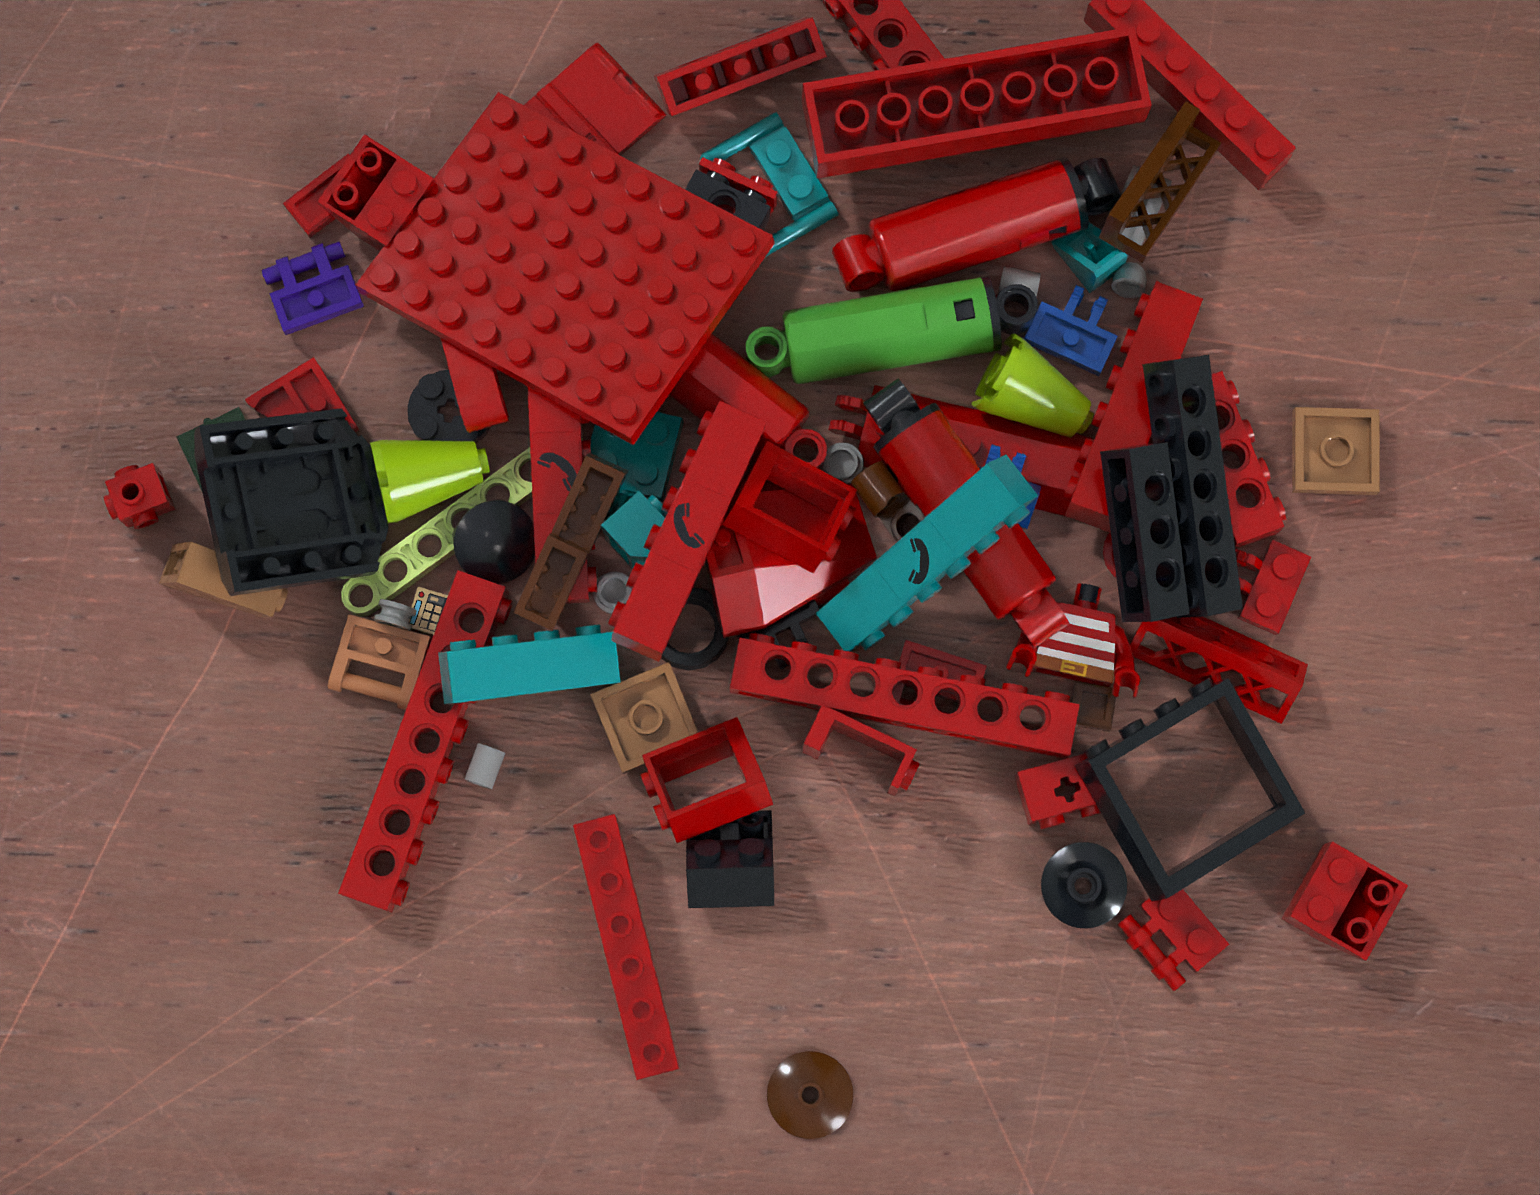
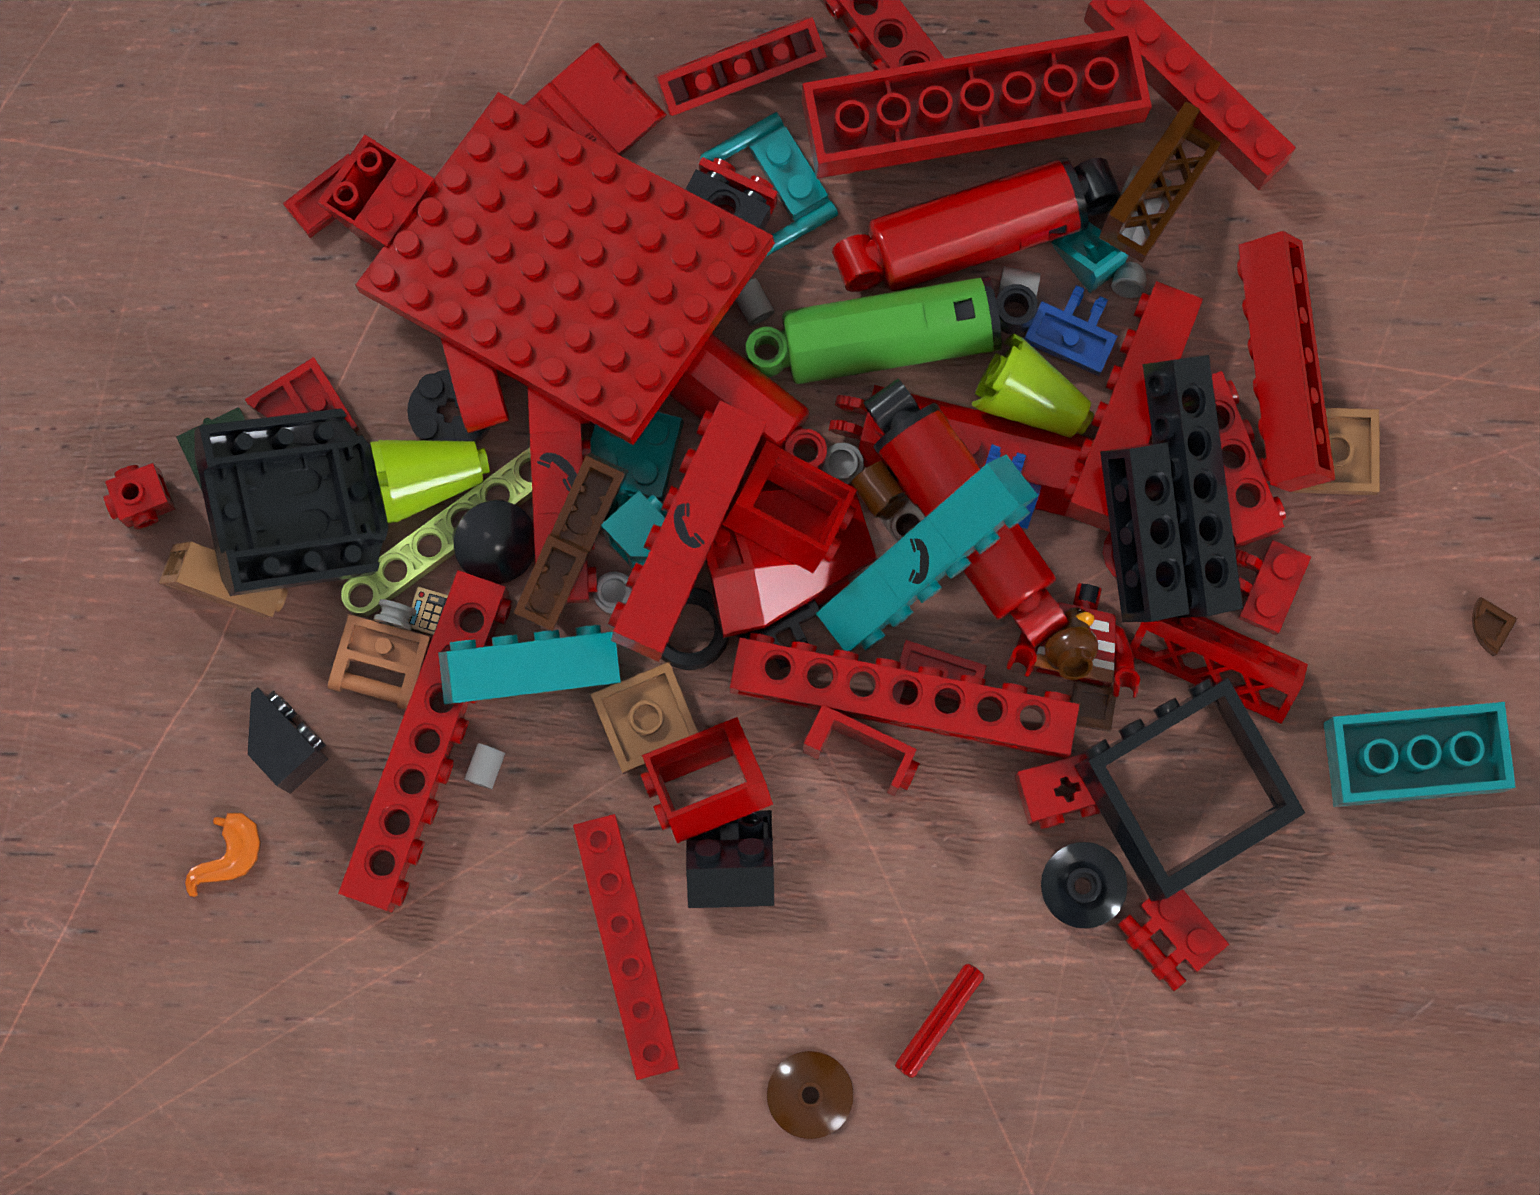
(241, 853): none -> orange piece
(280, 746): none -> black slope
(316, 298): dark purple plate -> none
(754, 303): none -> light grey hinge
(939, 1020): none -> red axle
(1074, 646): none -> reddish brown animal
(1285, 362): none -> red brick
(1344, 901): red slope -> none
(1419, 754): none -> teal brick
(1491, 625): none -> reddish brown tile

